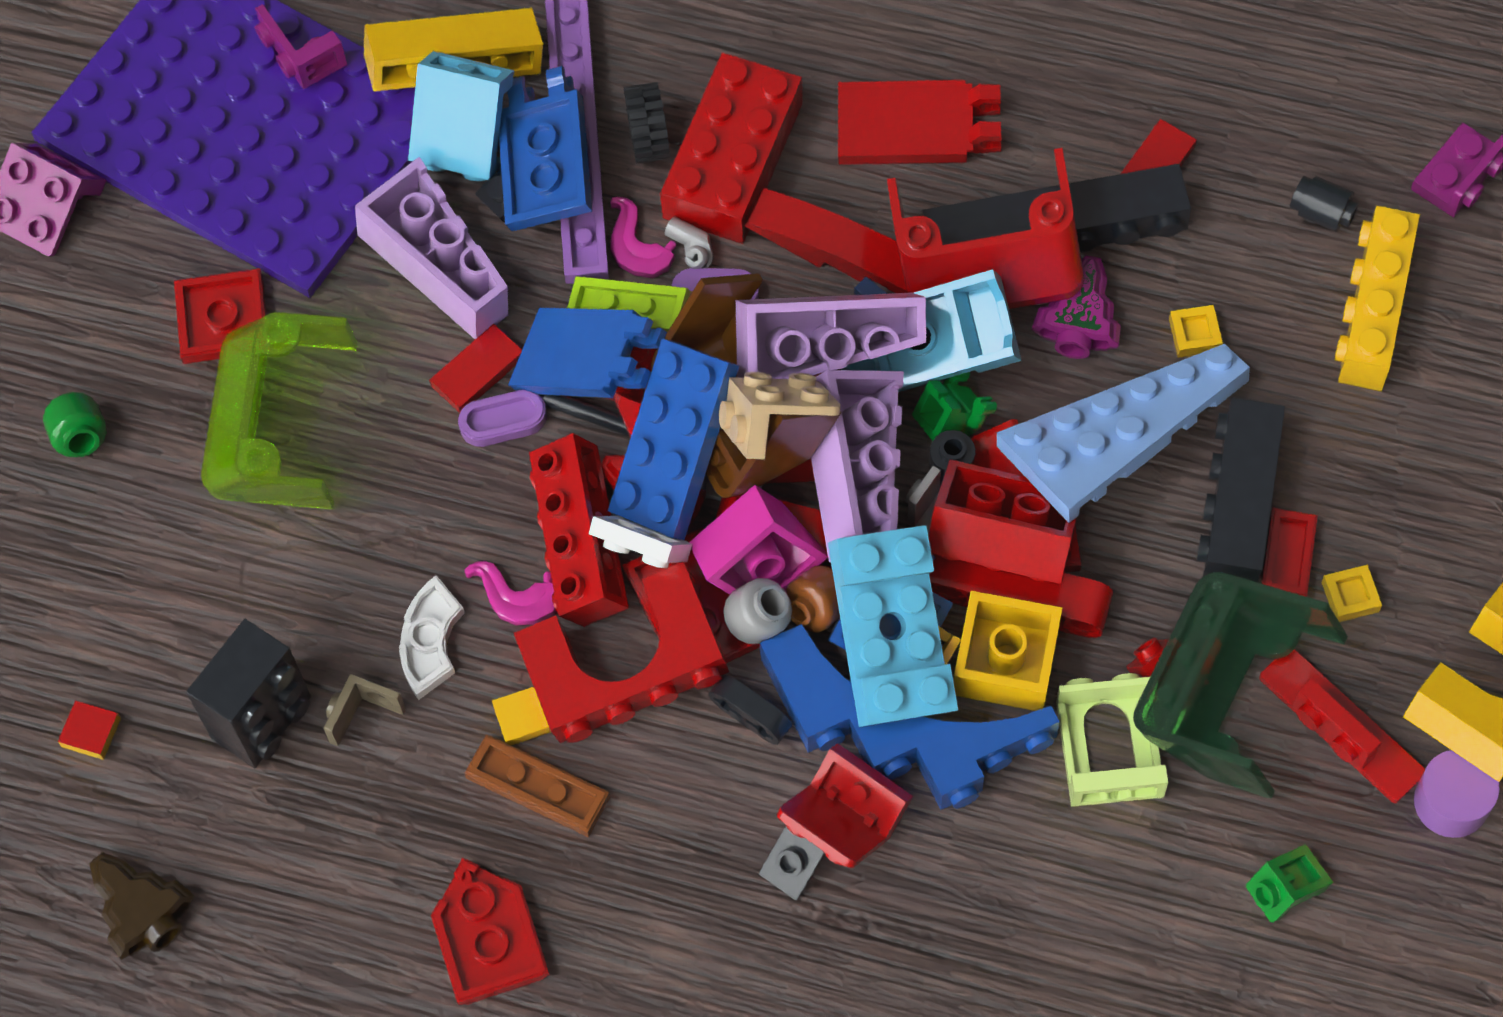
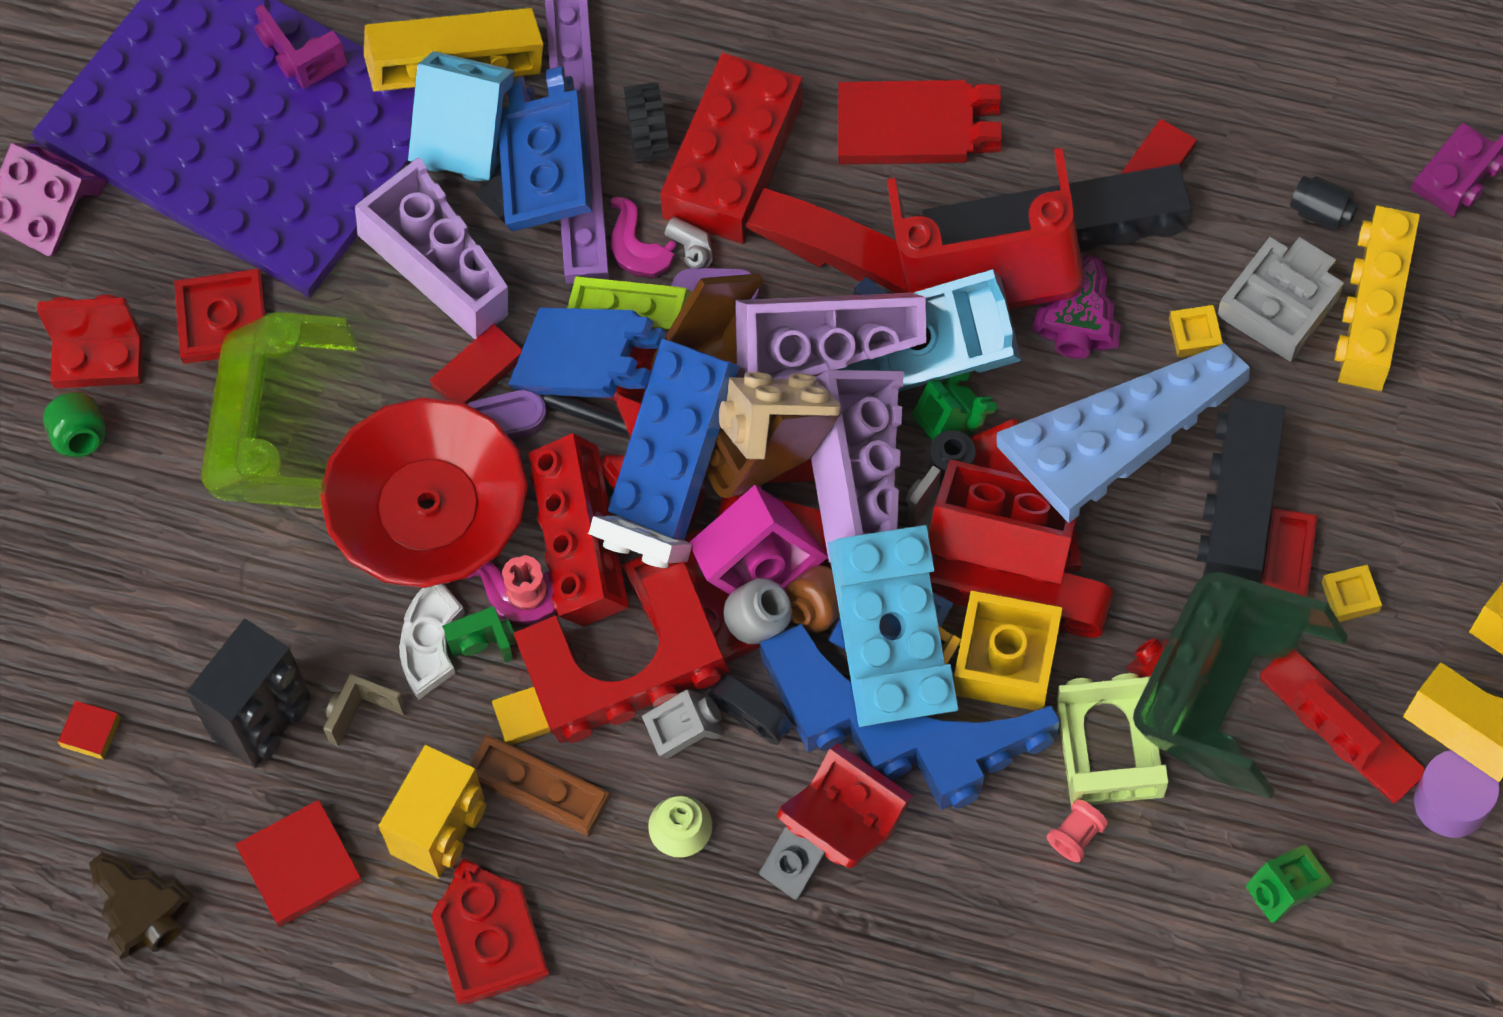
(92, 341): none -> red bracket
(298, 863): none -> red tile
(417, 455): none -> red dish
(433, 812): none -> yellow brick
(474, 632): none -> green bracket
(524, 569): none -> coral bush
(680, 826): none -> yellowish green cone
(682, 722): none -> light grey bracket
(1077, 830): none -> coral bush
(1282, 296): none -> light grey piece

